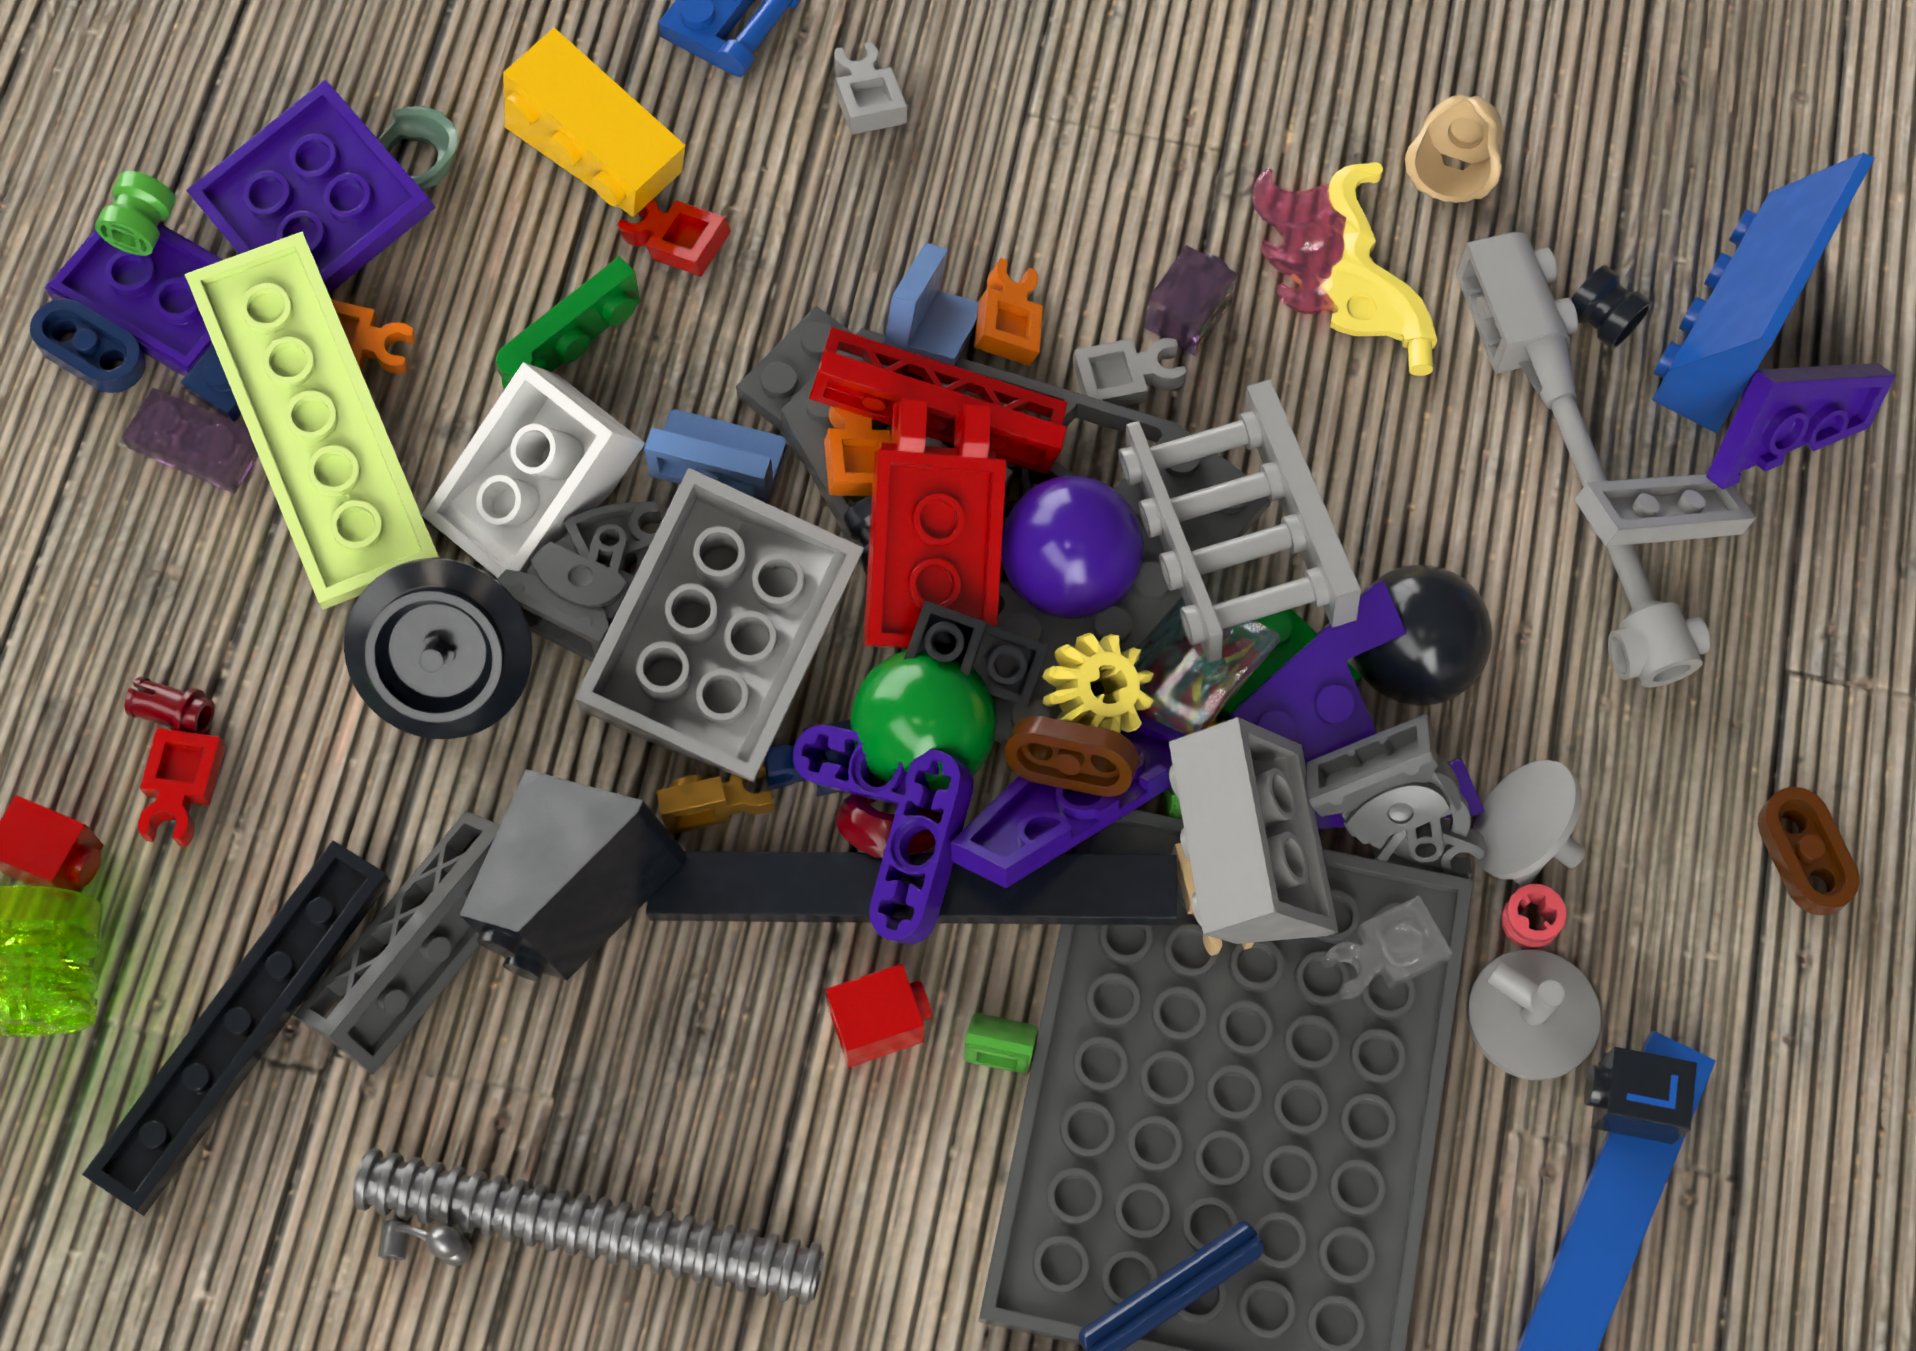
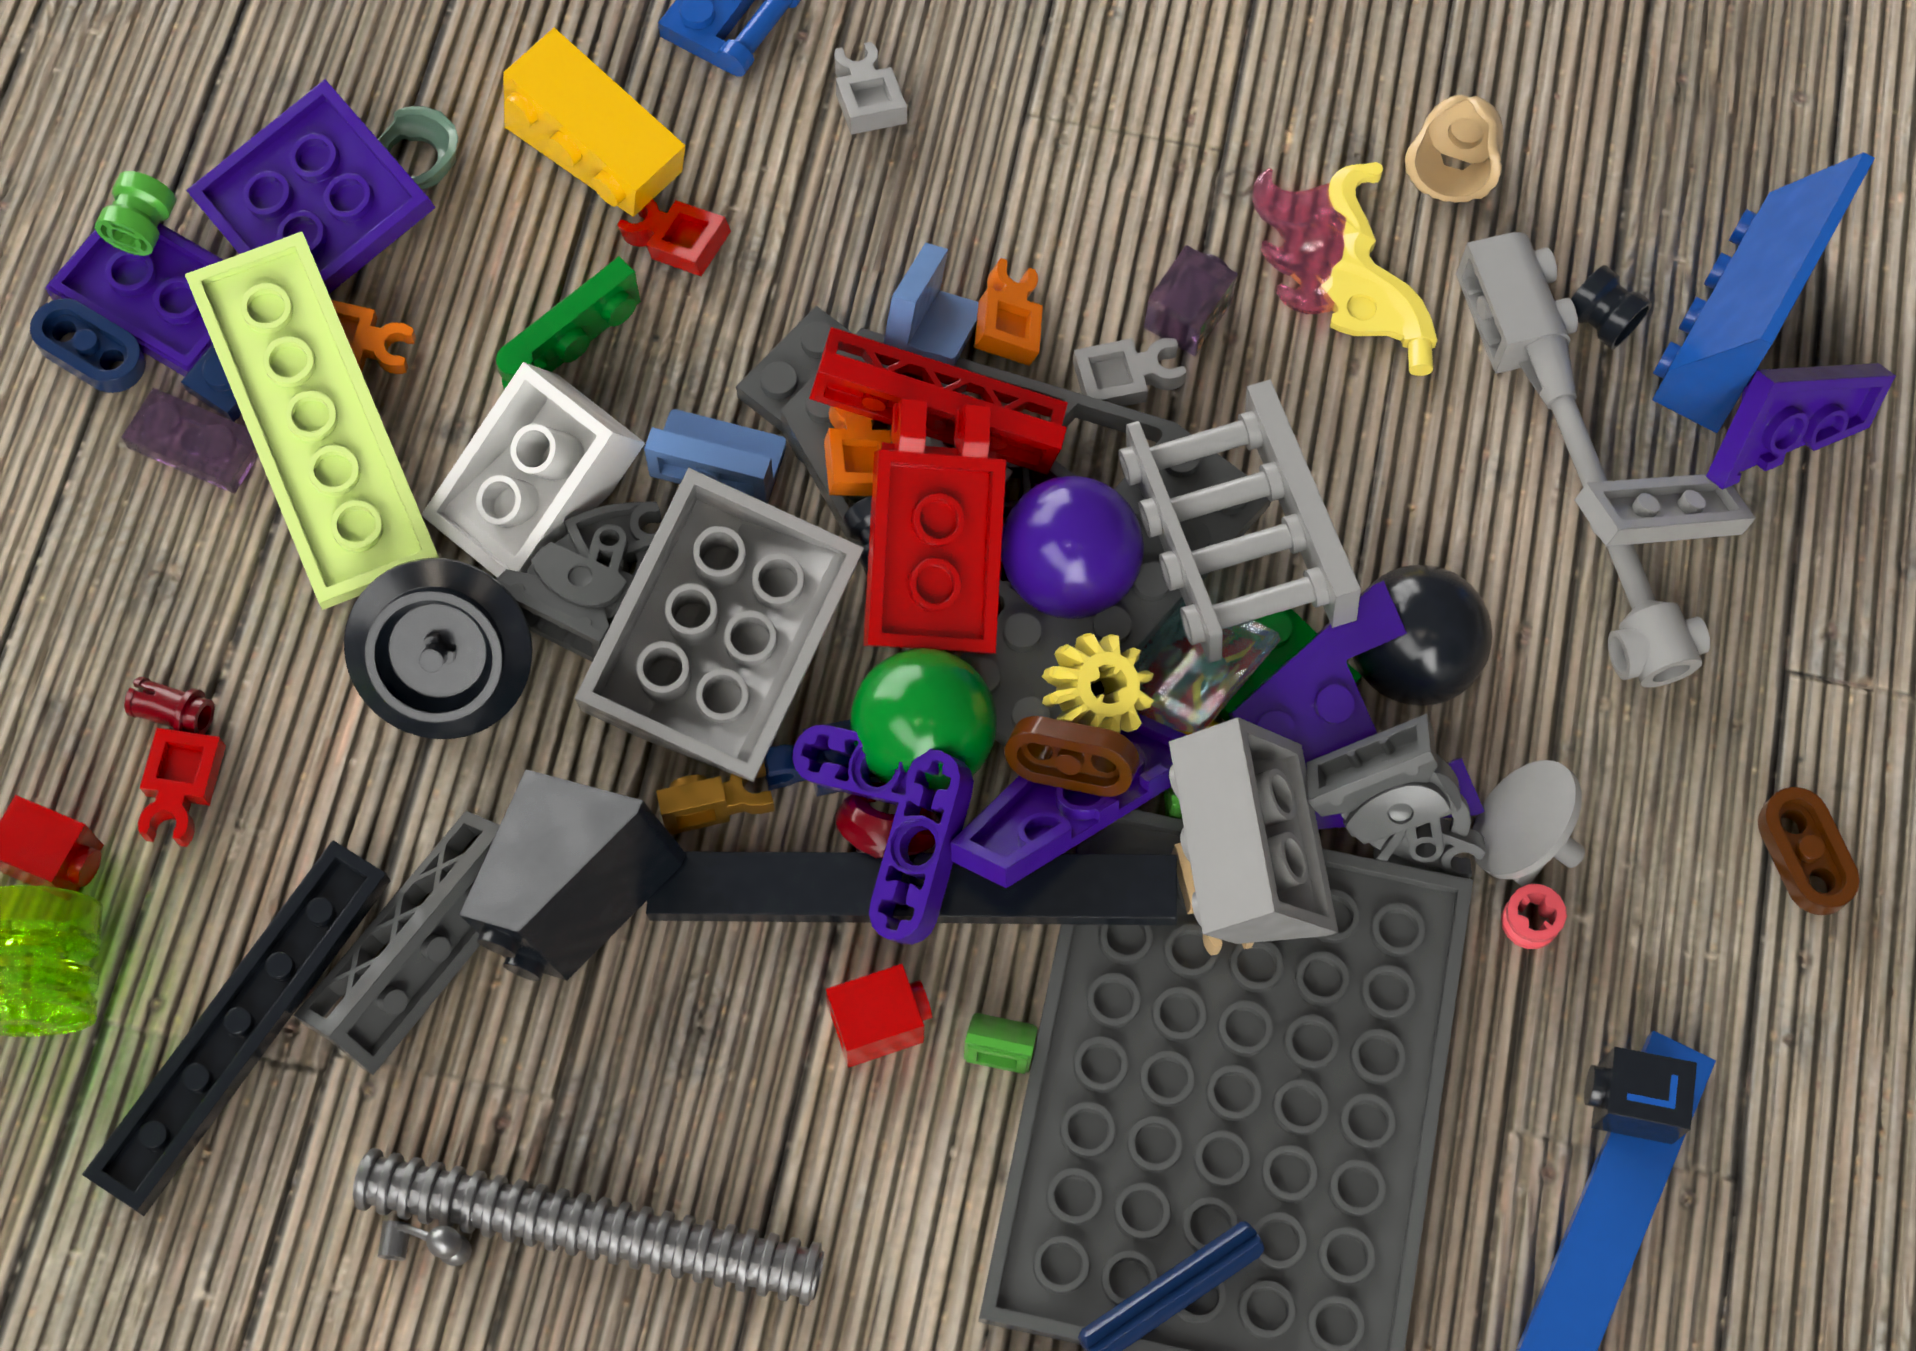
(1001, 657): black slope -> none
(1396, 944): clear plate -> none
(1533, 1014): light grey shield -> none

